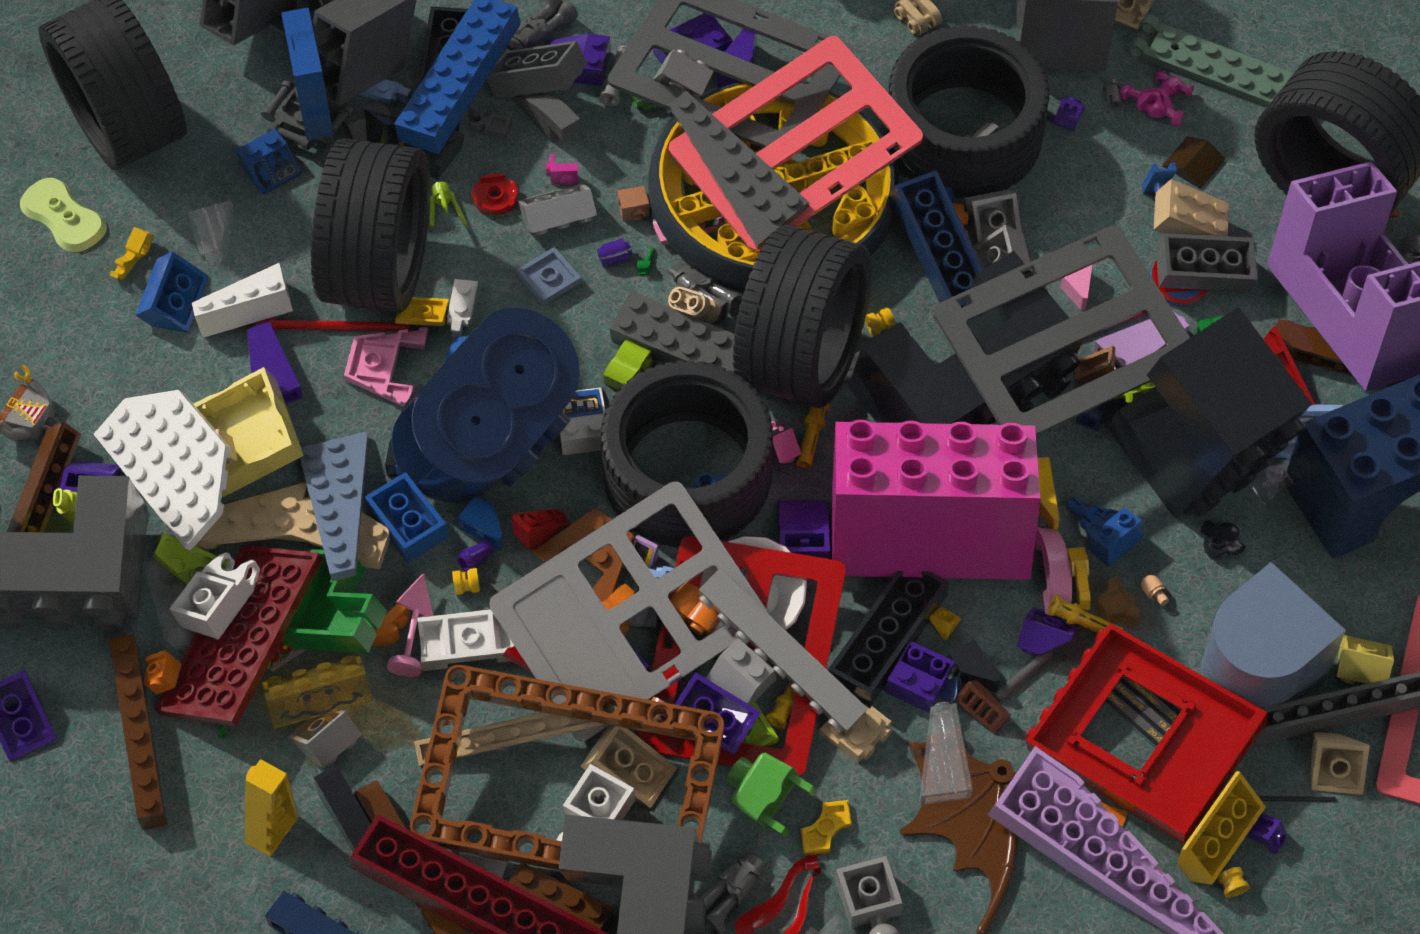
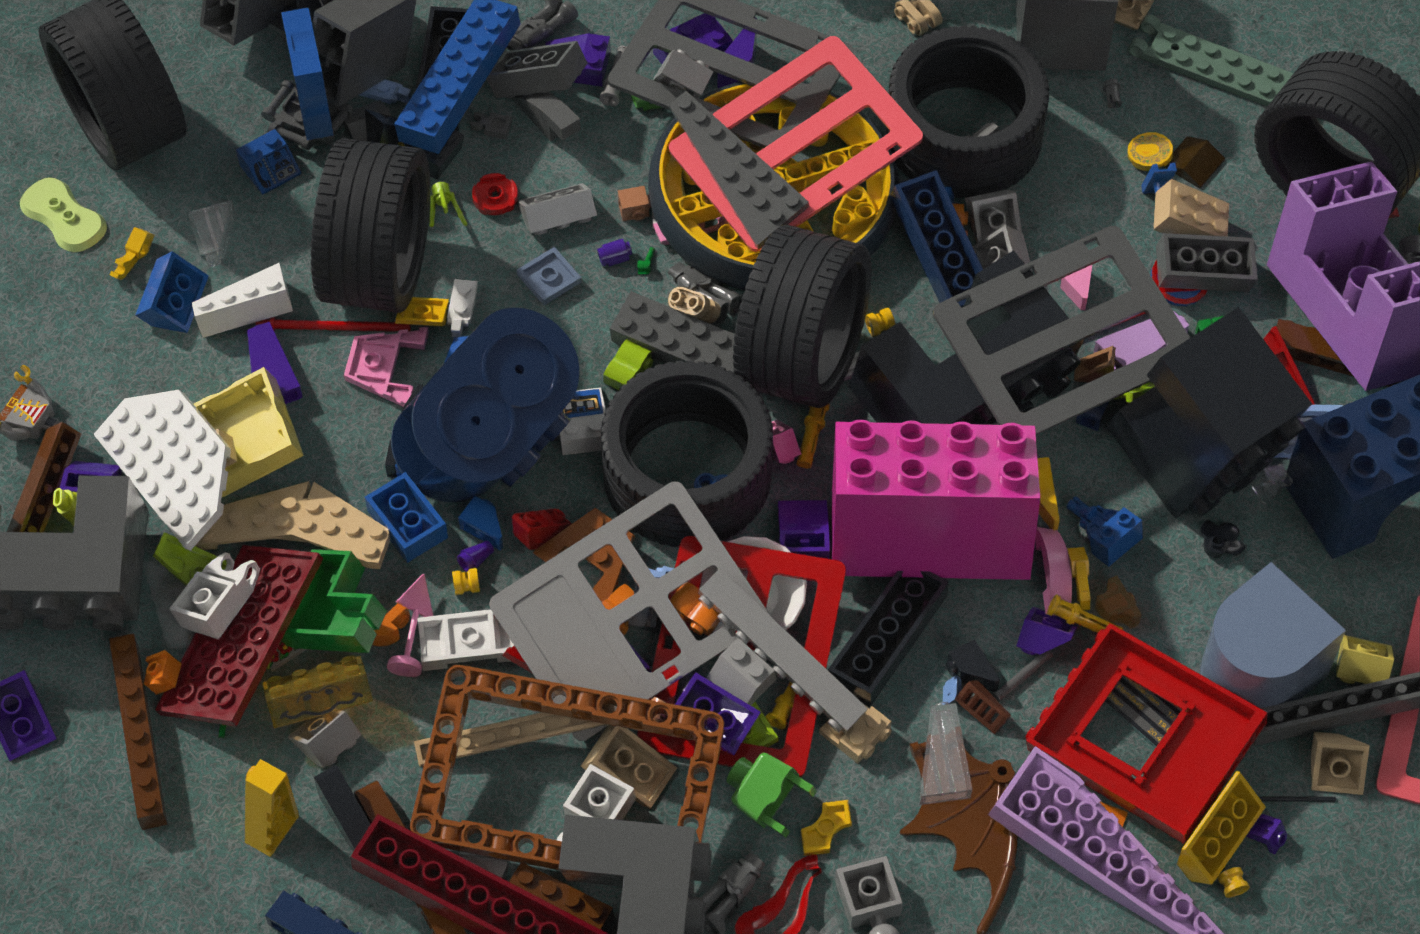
(336, 490): sand blue wing -> none
(562, 173): dark pink bracket -> none
(647, 550): slope -> none
(919, 676): dark purple slope -> none
(944, 622): yellow slope -> none
(1069, 113): dark purple bracket -> none
(1150, 149): none -> tile
(1153, 587): light nougat cylinder -> none
(1157, 100): dark pink piece -> none

